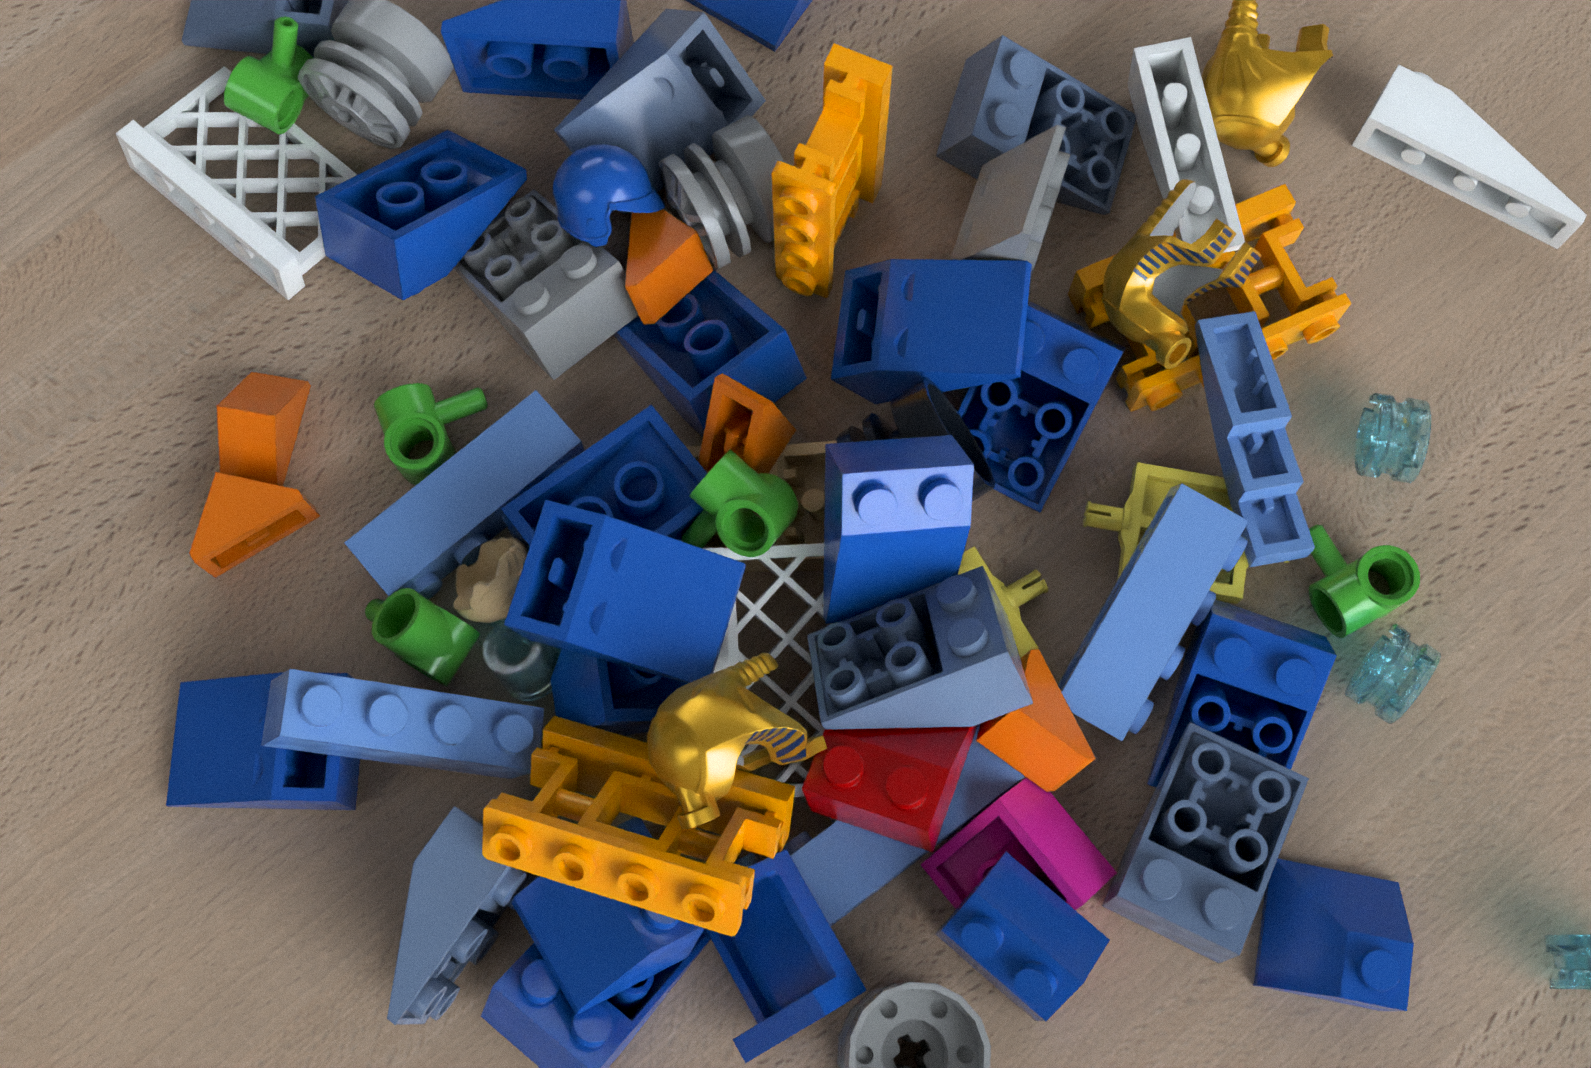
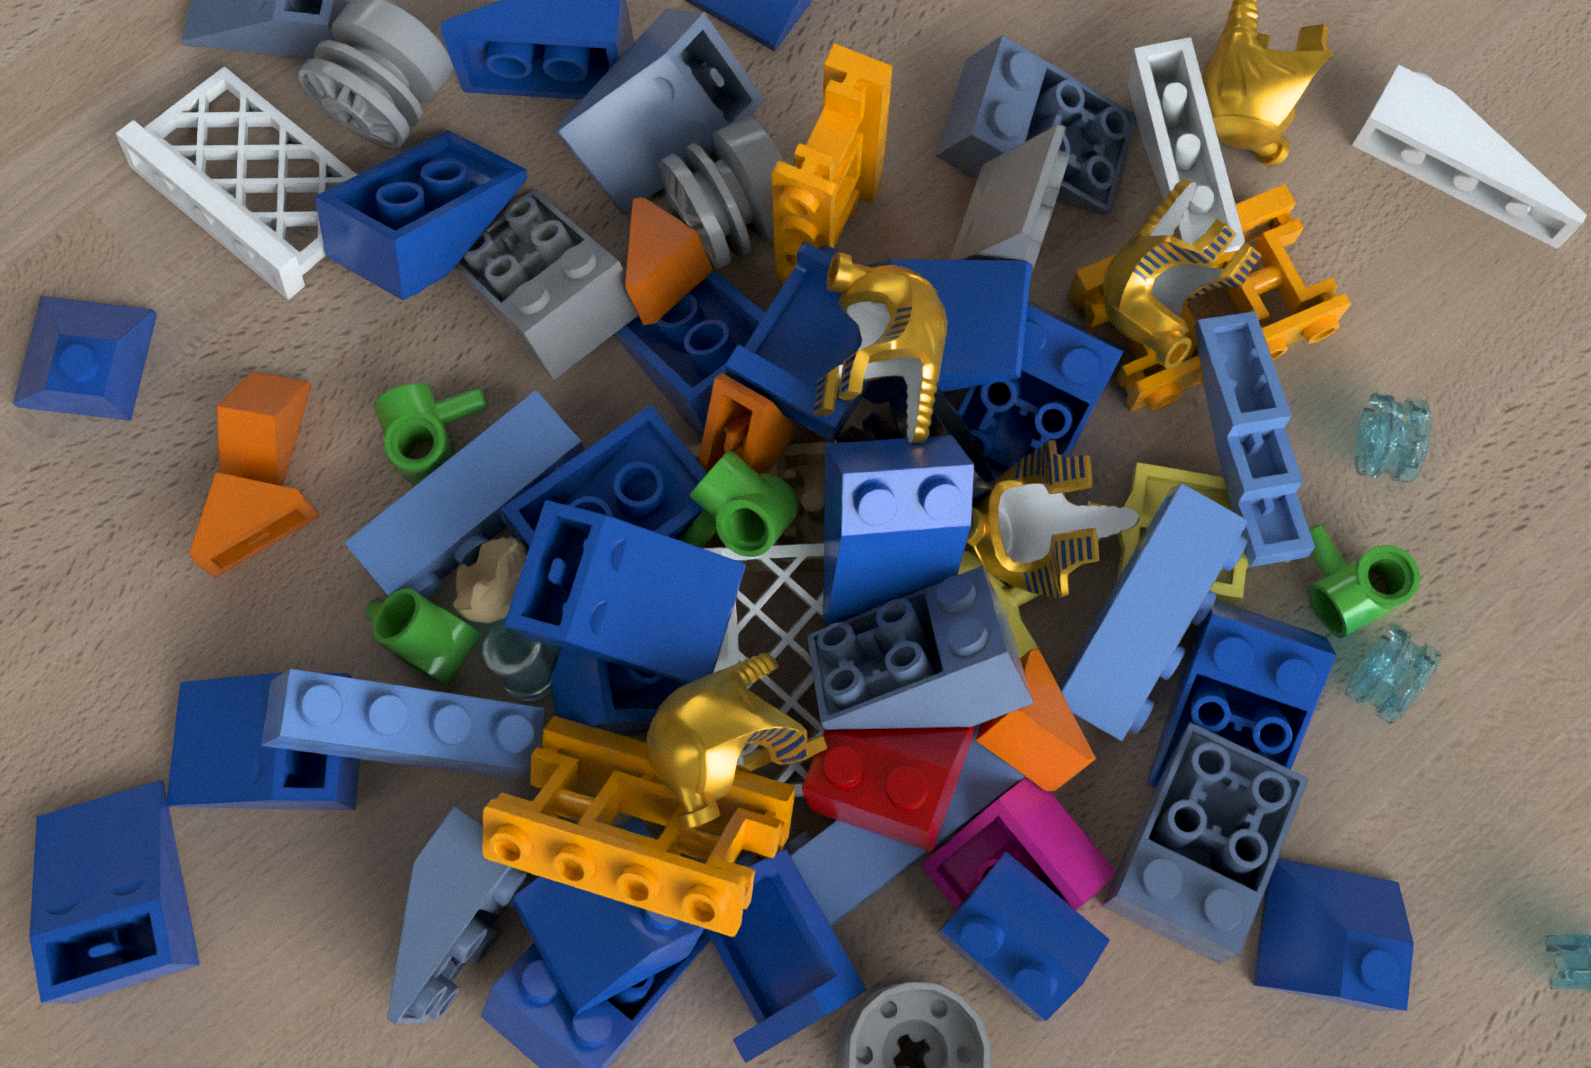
(85, 358): none -> blue slope
(108, 897): none -> blue slope
(270, 87): bright green piece -> none
(597, 183): blue helmet -> none
(799, 344): none -> blue panel
(900, 334): none -> pearl gold piece
(1029, 529): none -> piece

